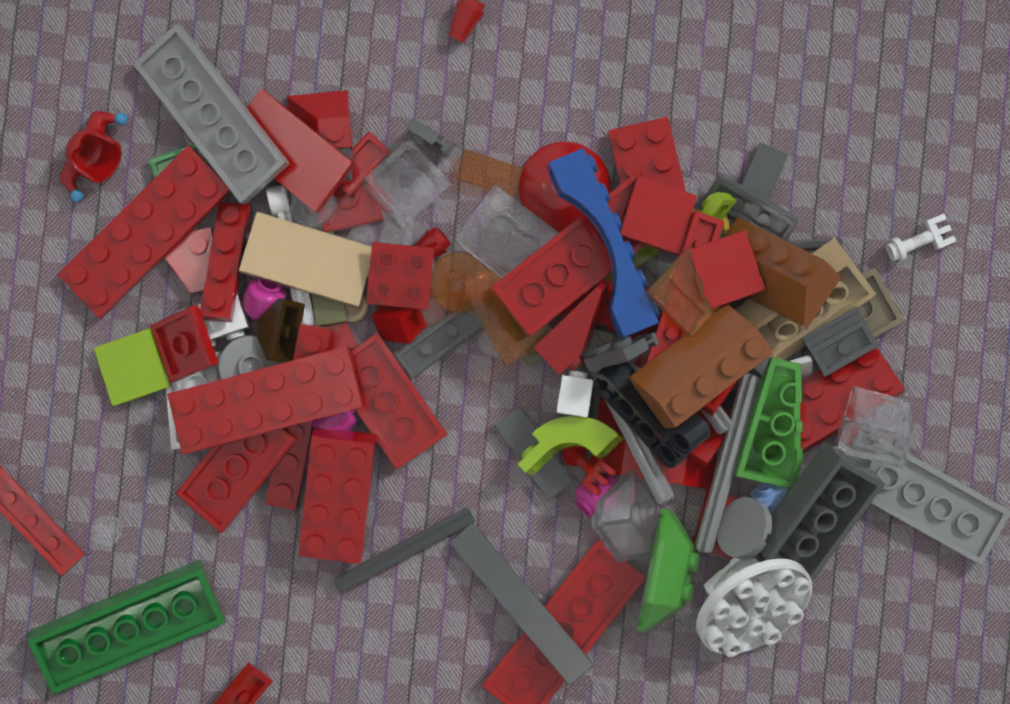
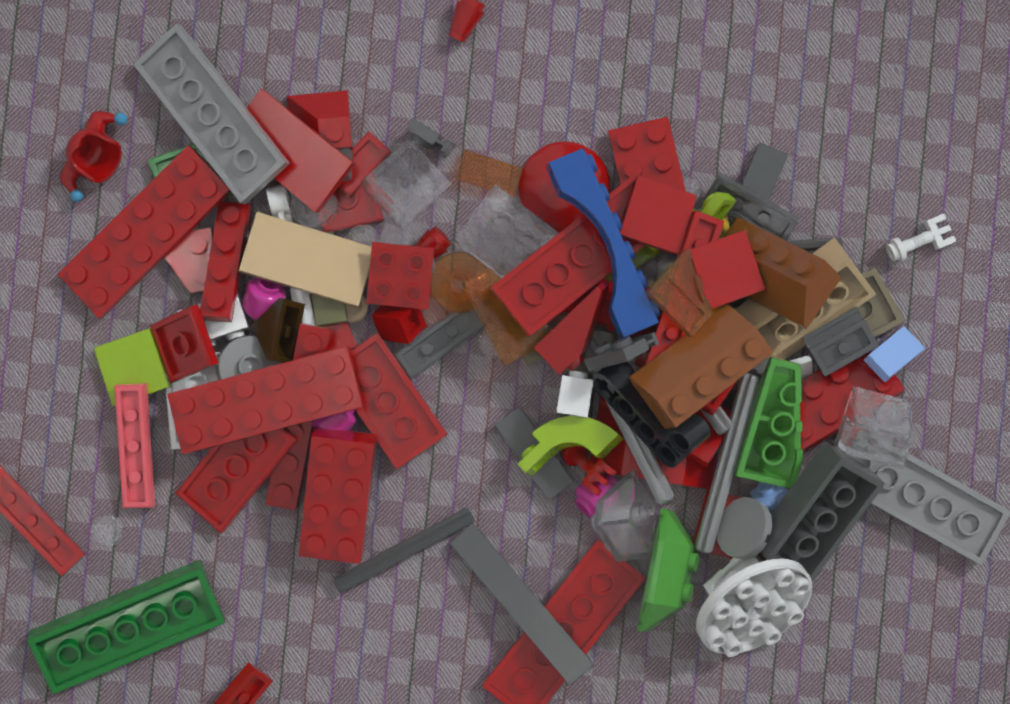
(134, 445): none -> coral tile
(894, 354): none -> light blue tile

